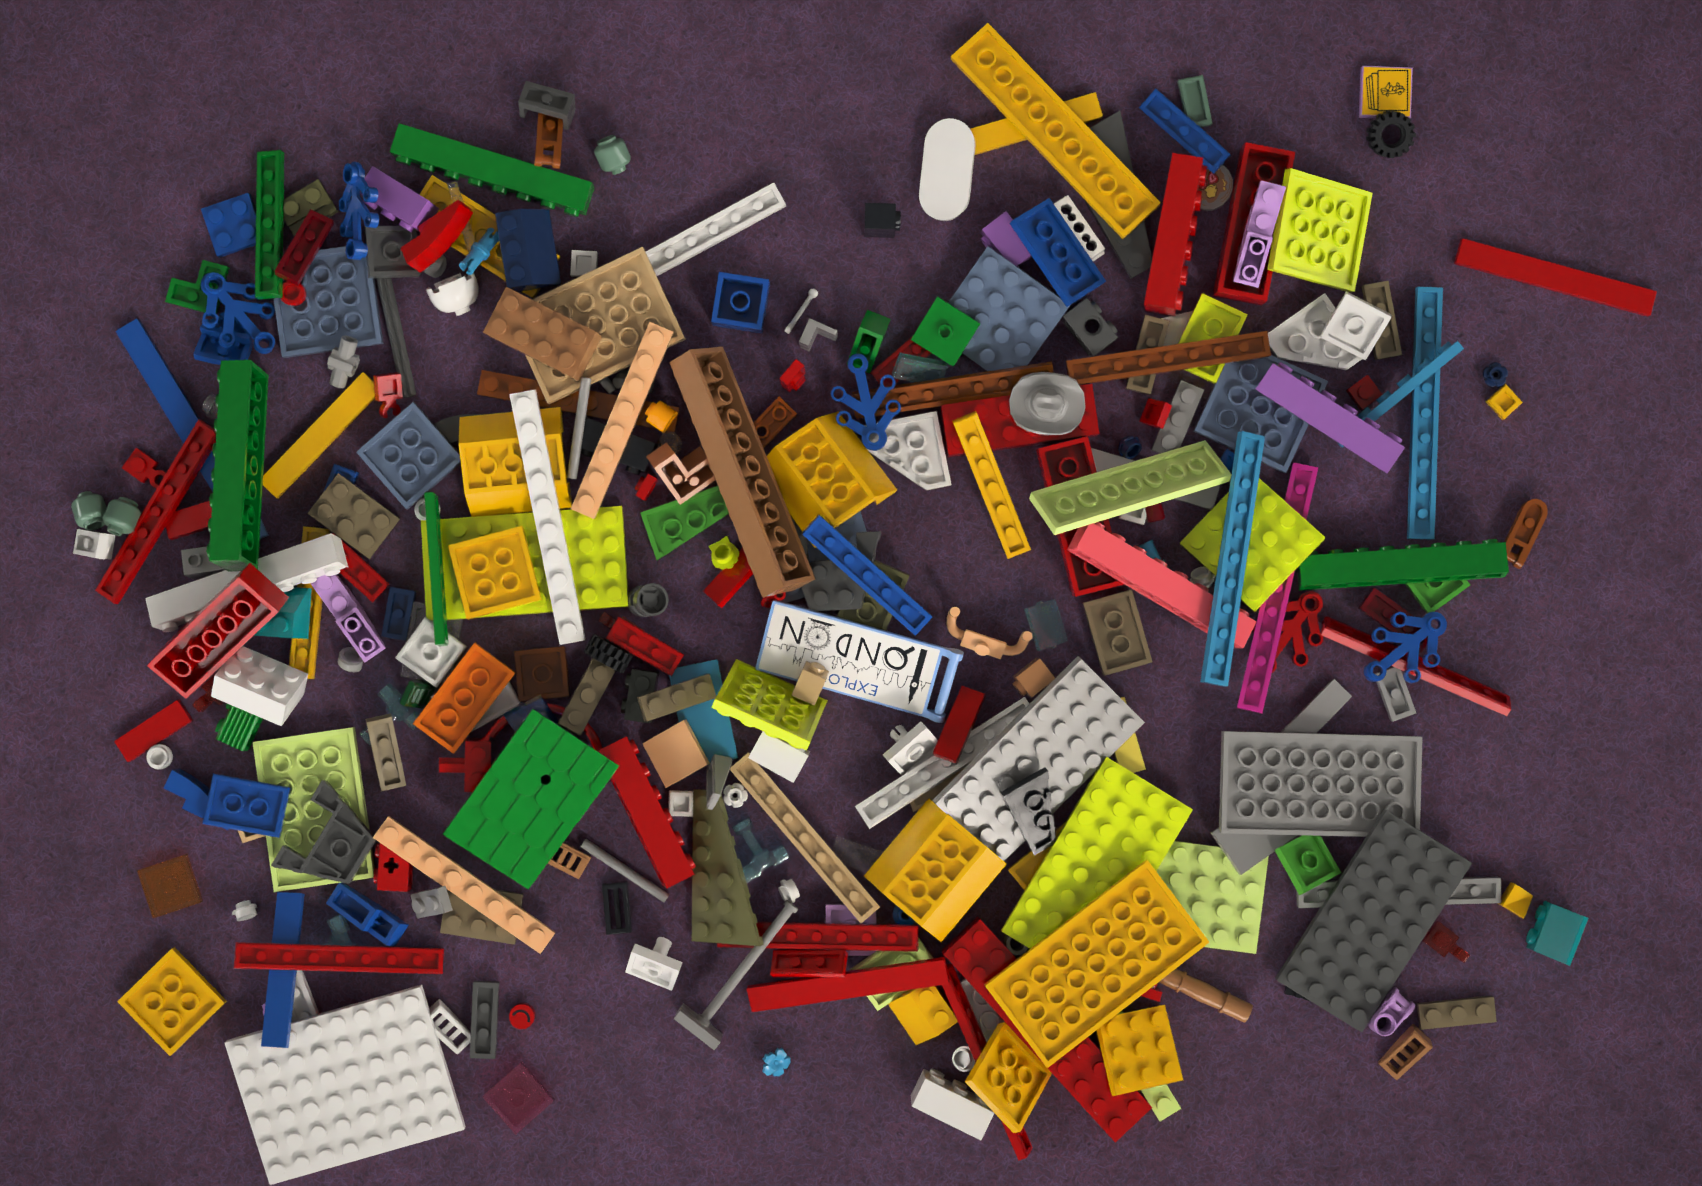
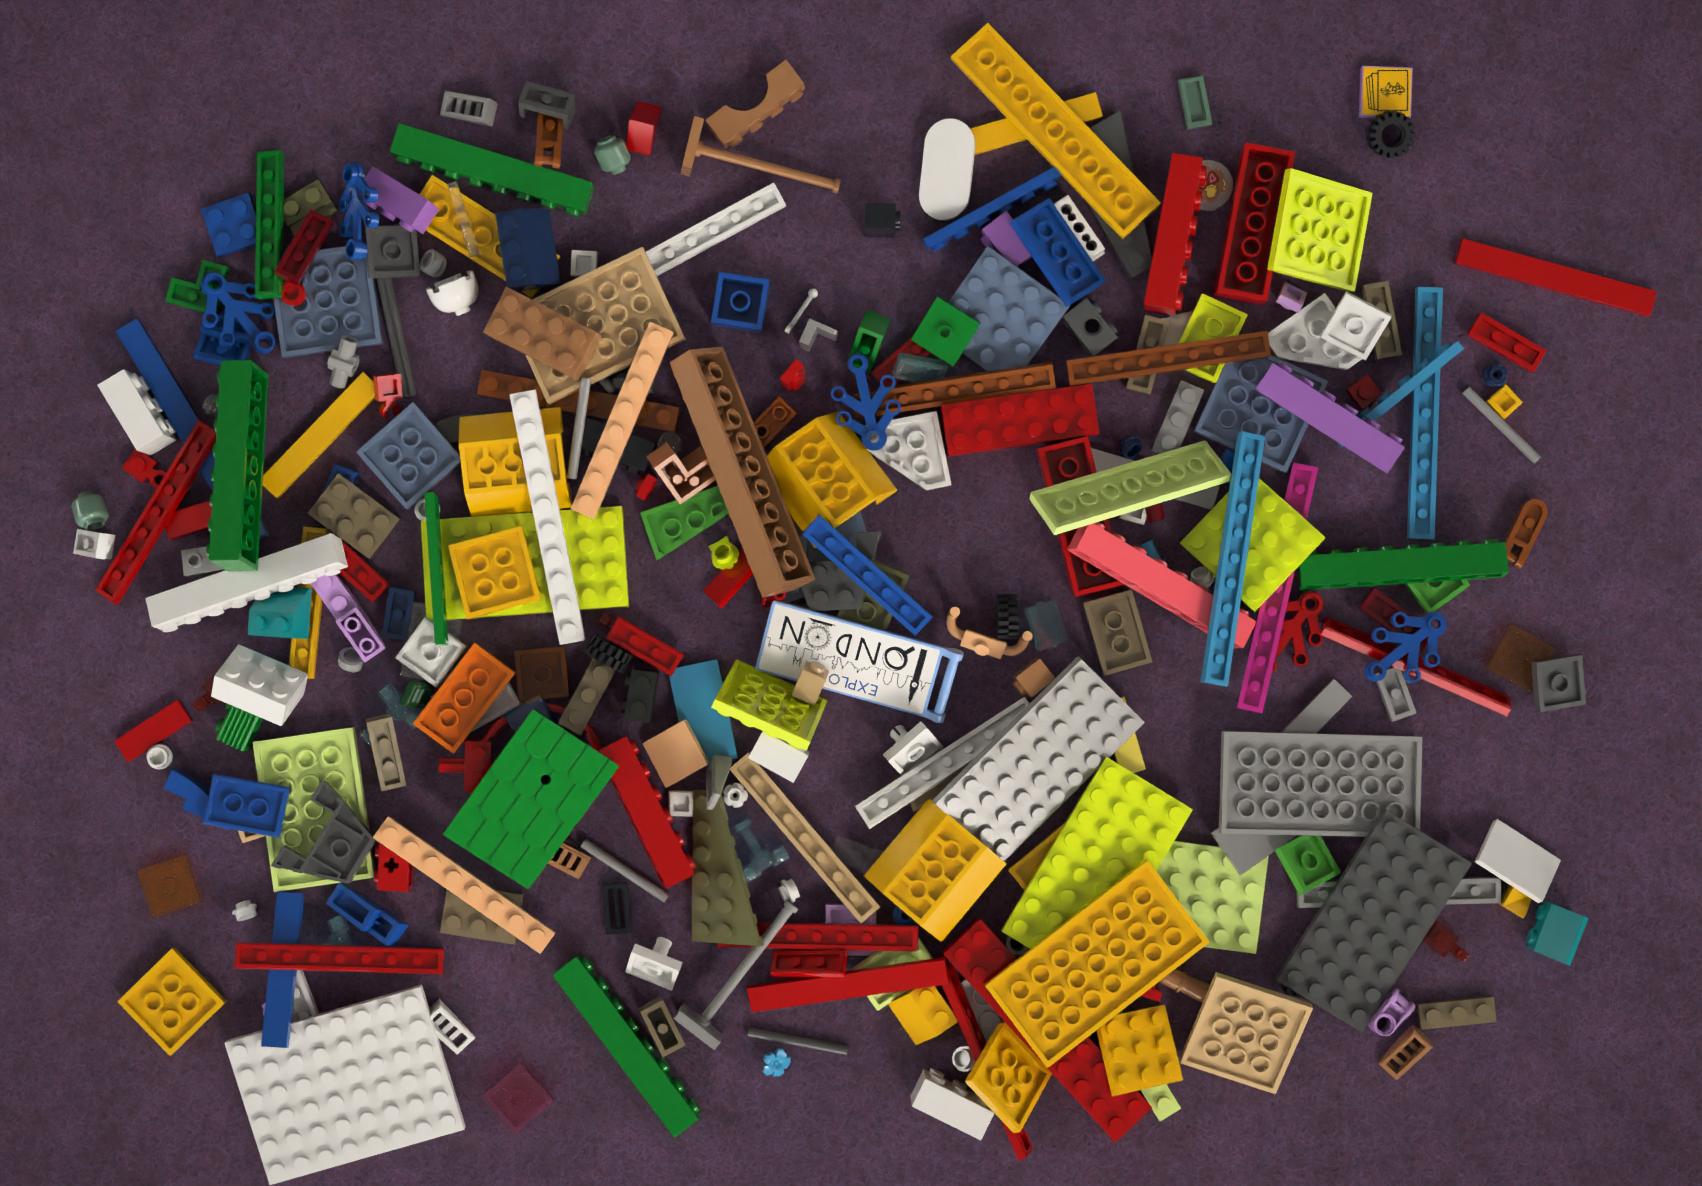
(121, 516): sand green head -> none
(137, 412): none -> white brick
(218, 631): red brick -> none
(431, 902): light grey plate -> none
(436, 236): red slope -> none
(479, 251): dark azure pin -> none
(484, 110): none -> light grey slope
(484, 1019): dark grey plate -> none
(522, 1016): red tile -> none
(627, 1045): none -> green brick
(643, 127): none -> red slope
(647, 600): dark grey wheel -> none
(660, 415): light orange plate -> none
(661, 1026): none -> dark tan brick
(676, 697): dark tan plate -> none
(696, 148): none -> medium nougat tile
(731, 124): none -> medium nougat arch
(797, 1040): none -> dark grey bar
(959, 724): red tile -> none
(982, 215): none -> blue plate
(991, 484): yellow tile -> none
(1007, 616): none -> black tyre
(1031, 809): wing -> none
(1047, 403): light grey hat -> none
(1155, 413): red plate -> none
(1184, 130): blue tile -> none
(1245, 1033): none -> tan plate
(1258, 233): lavender slope -> none
(1291, 297): none -> lavender plate
(1492, 416): none -> light grey bar
(1506, 342): none -> red plate
(1514, 657): none -> clear orange tile
(1517, 861): none -> white tile
(1558, 682): none -> dark grey plate

